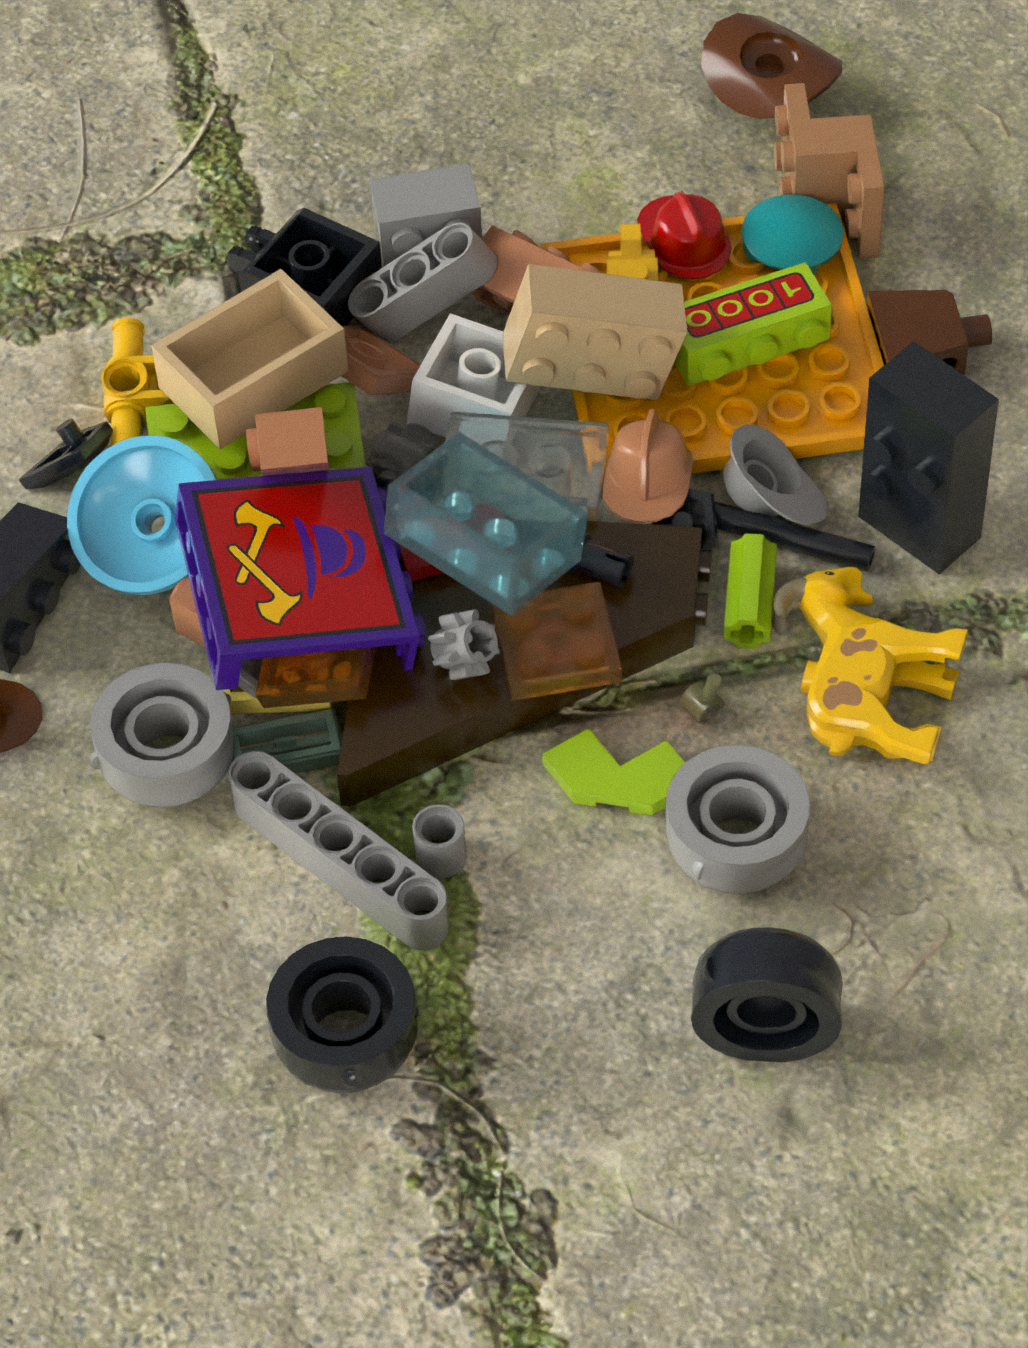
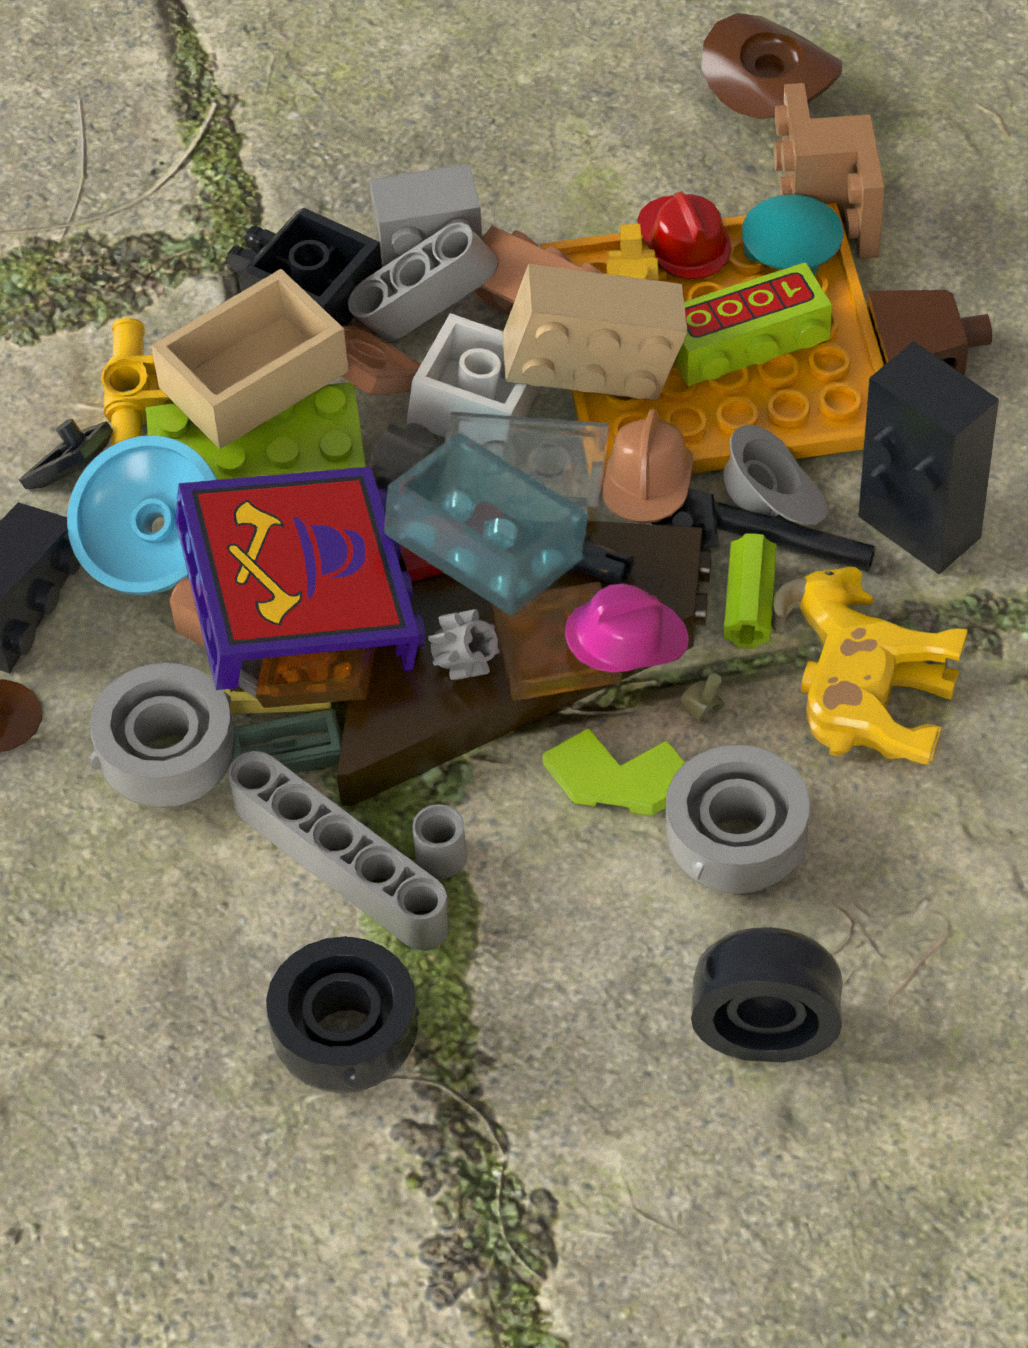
(288, 442): nougat brick -> none
(625, 630): none -> dark pink piece

